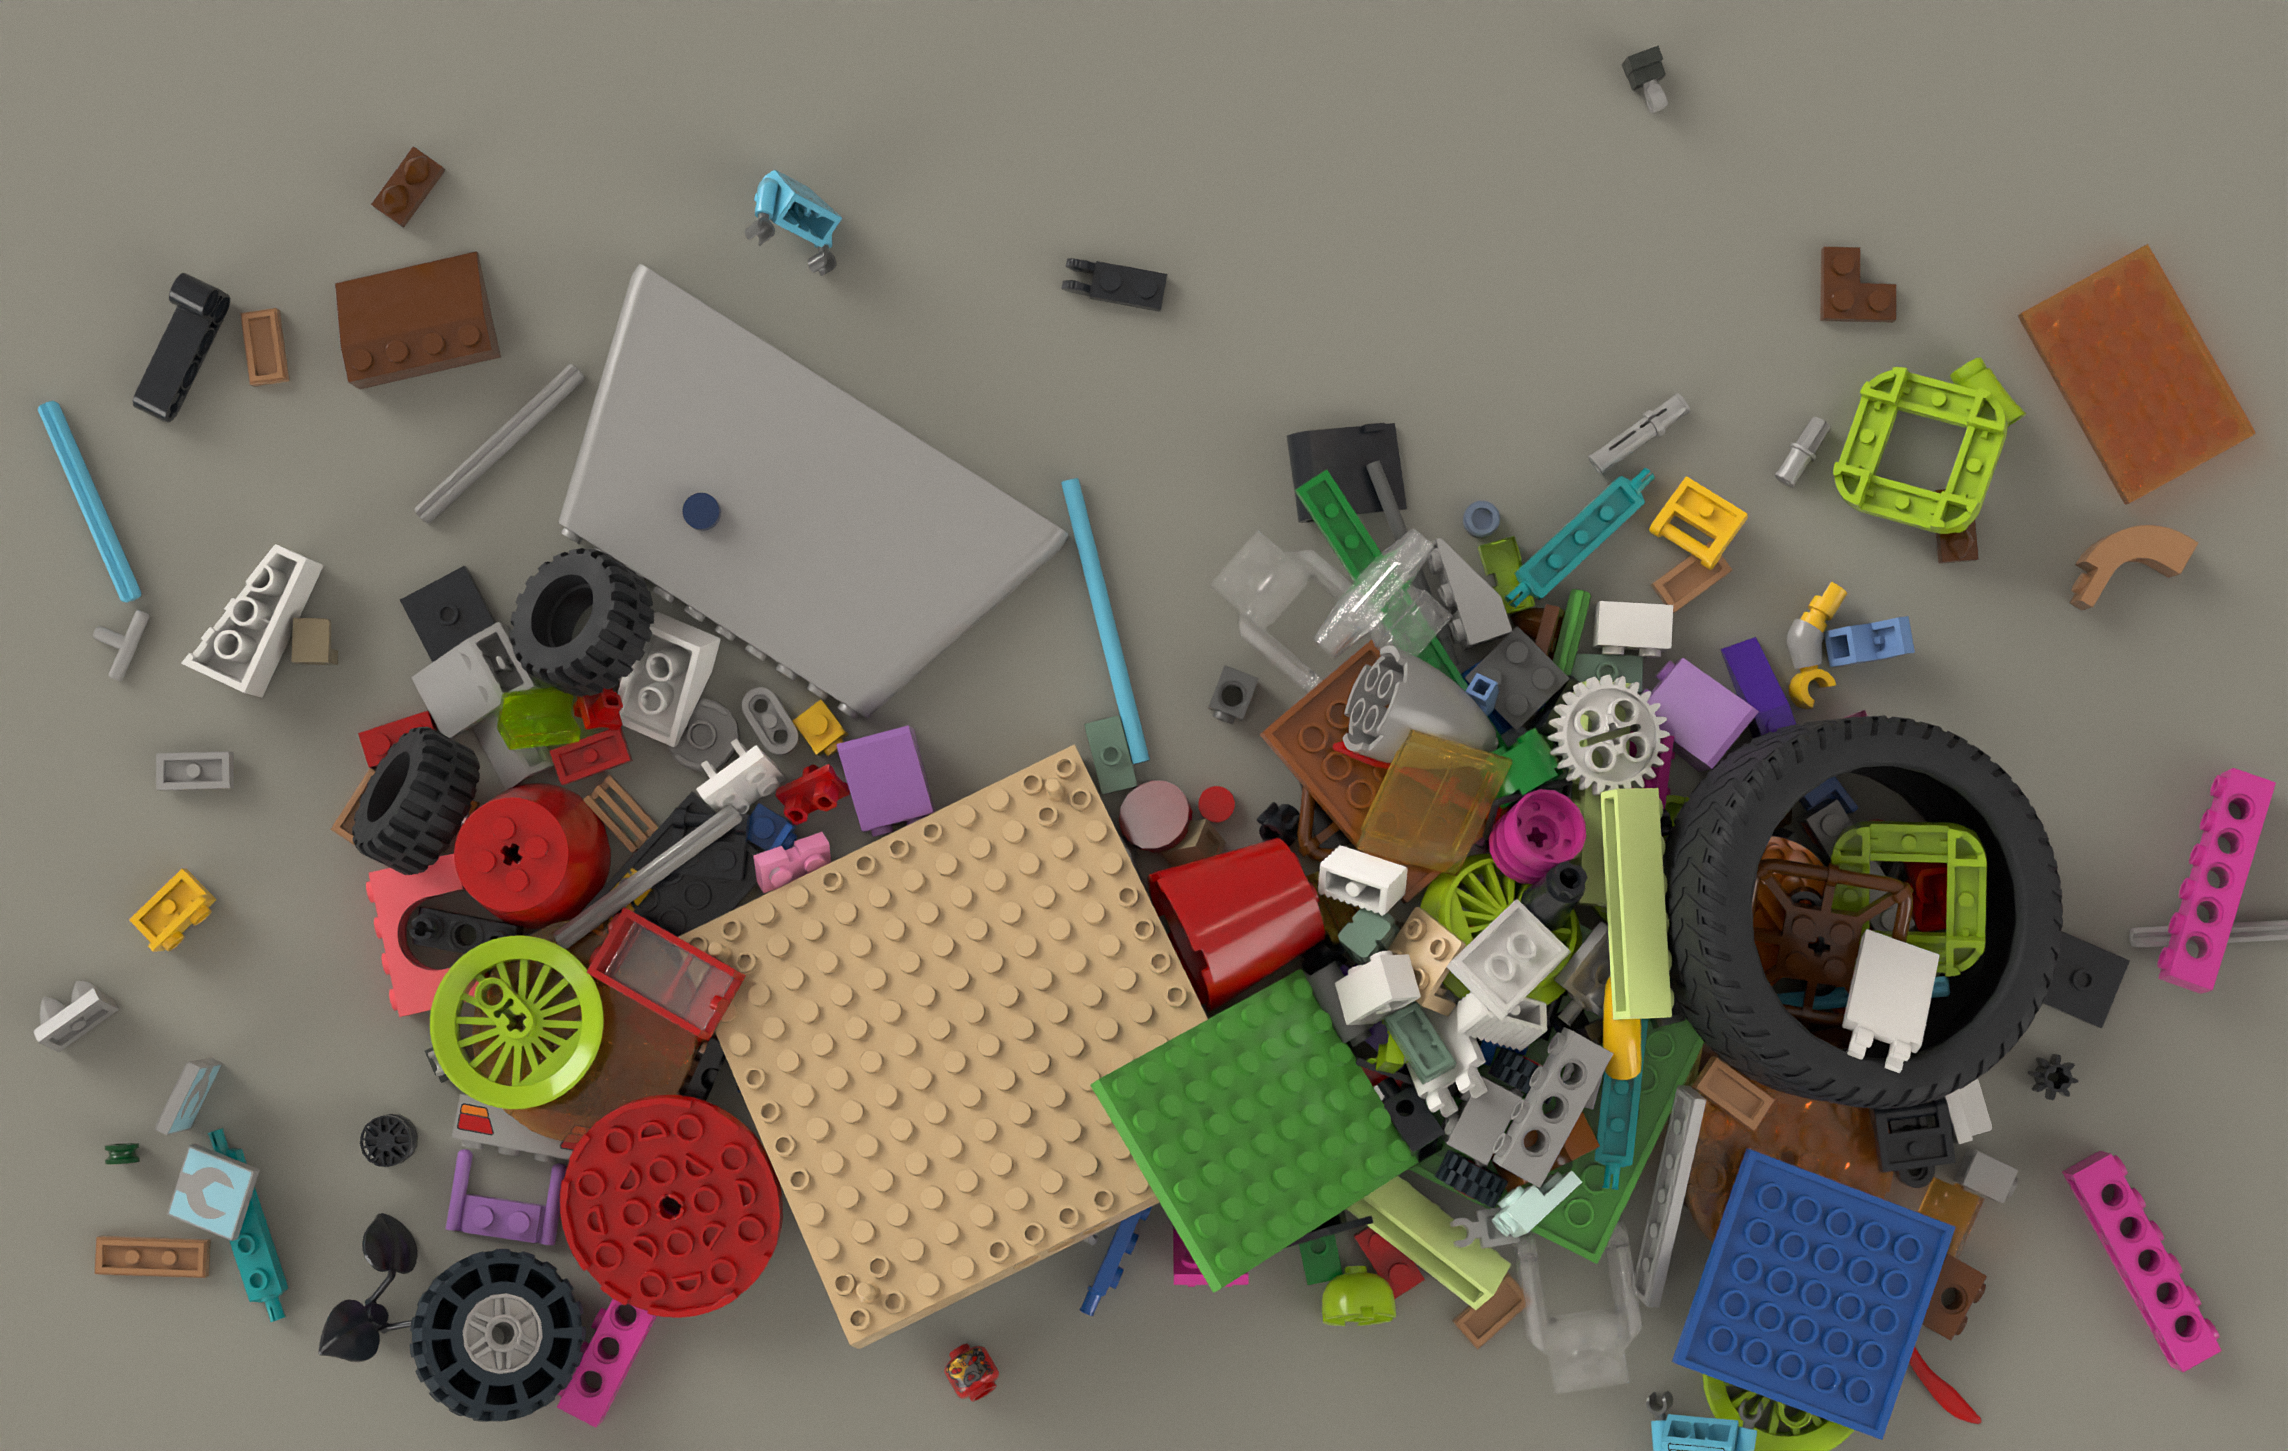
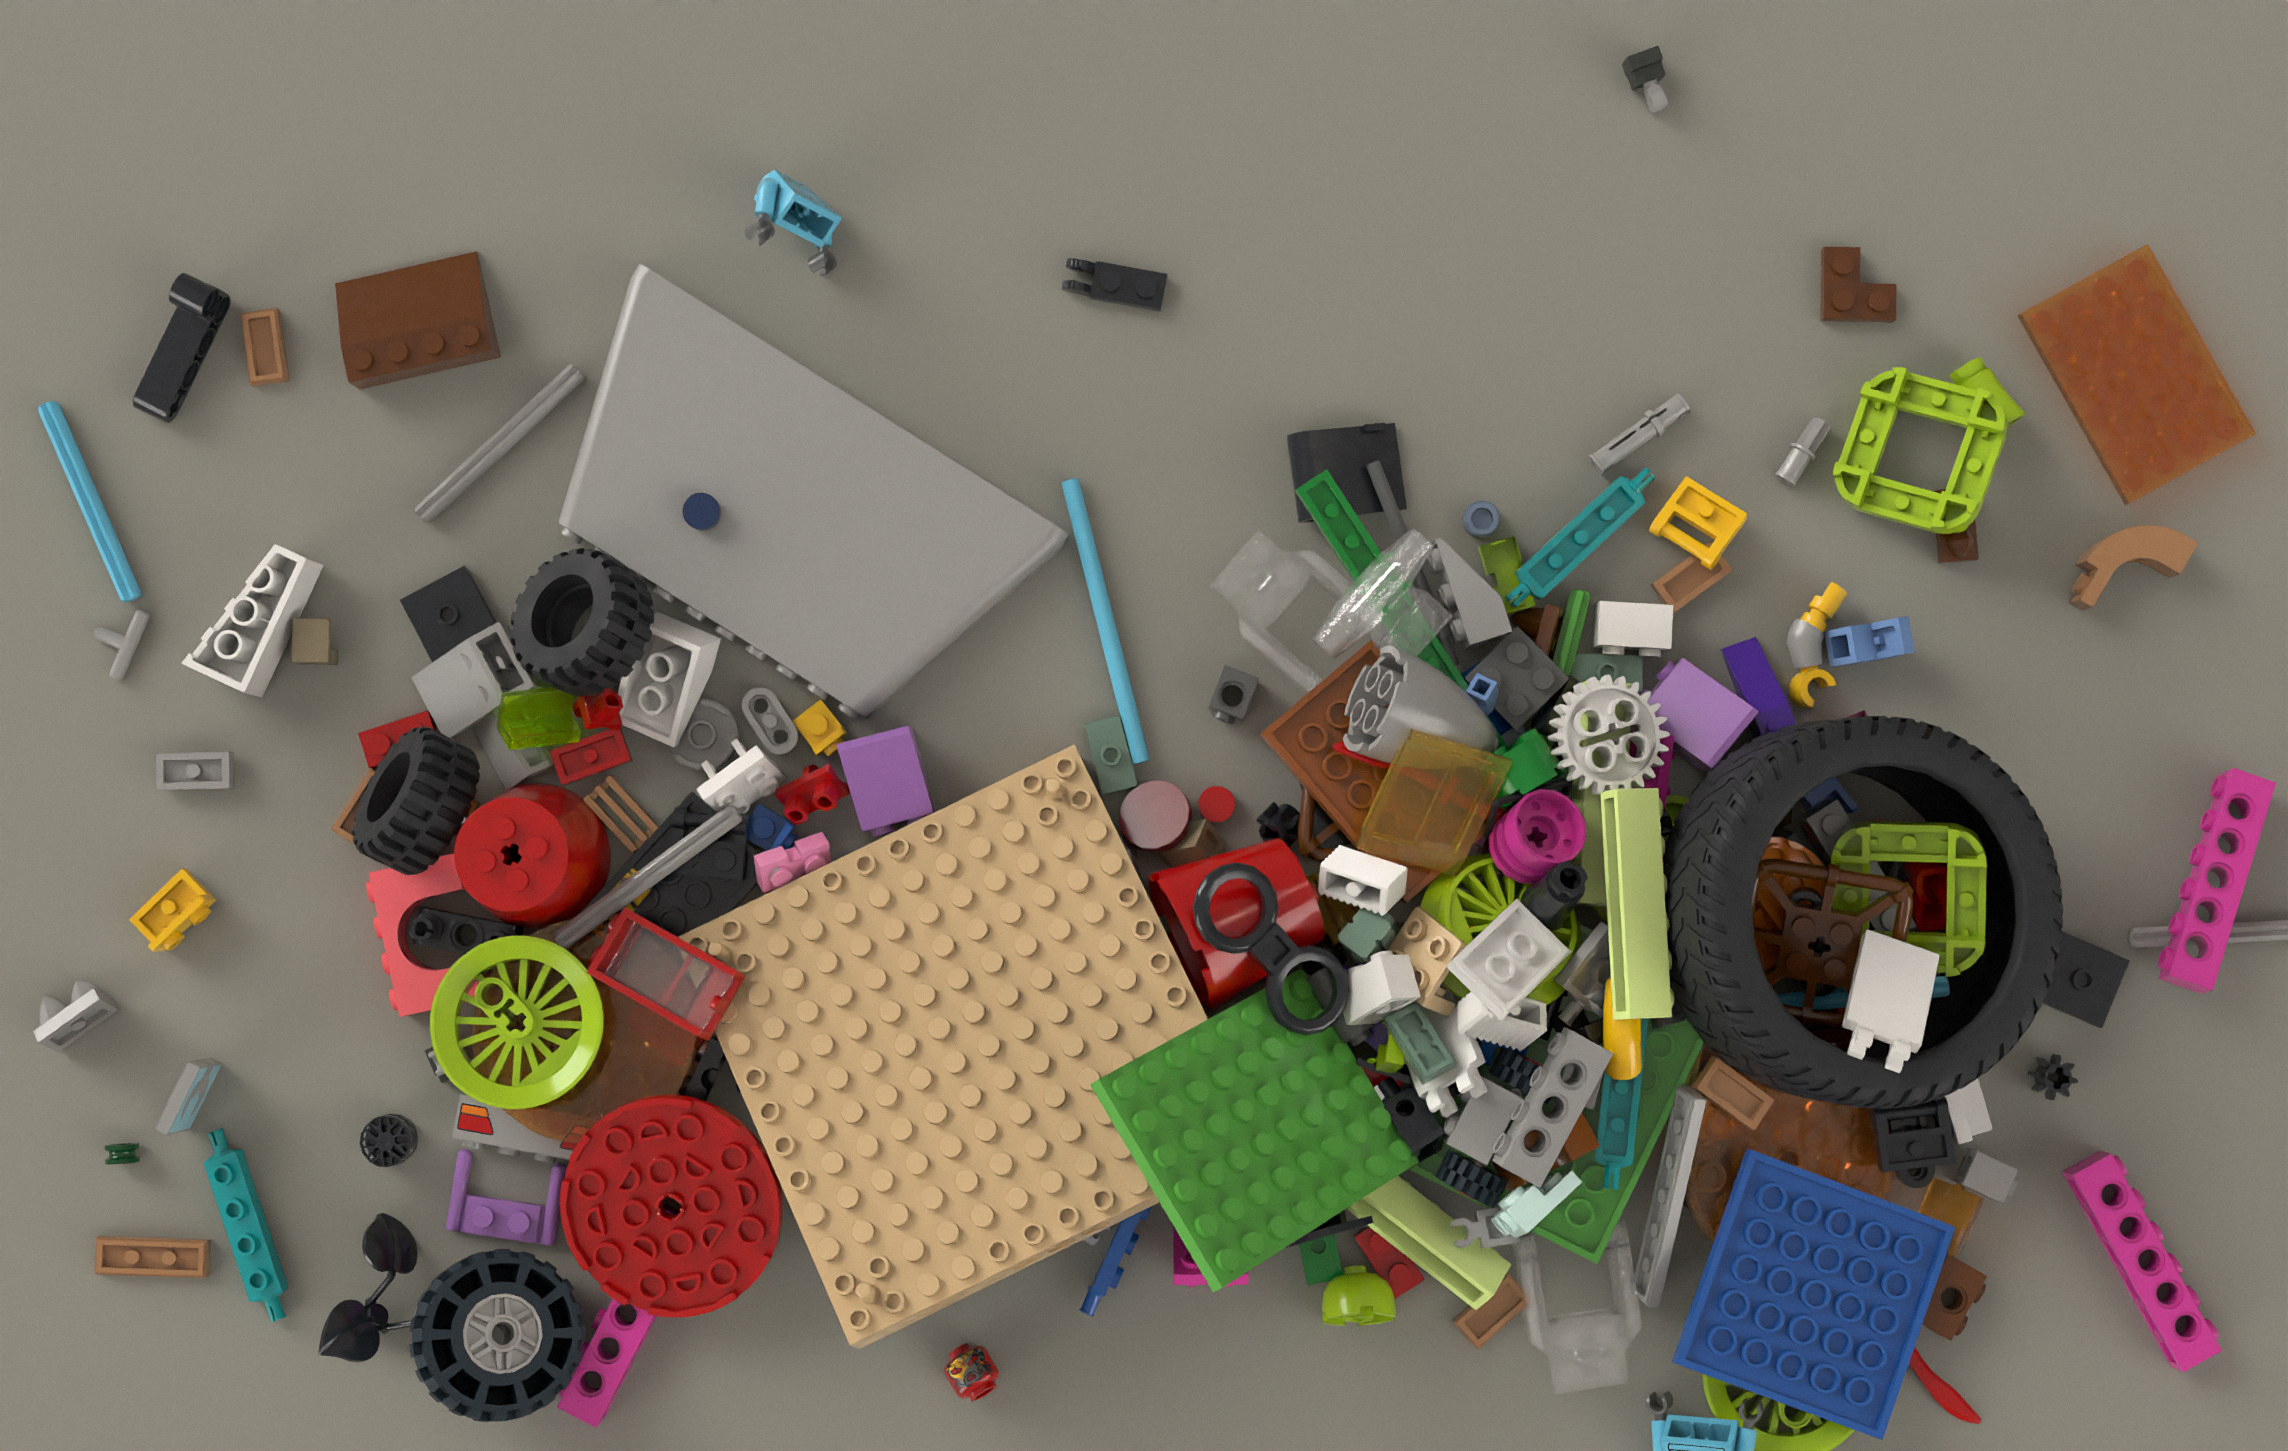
(213, 1192): tile -> none
(408, 187): reddish brown tile -> none
(1271, 948): none -> black bar

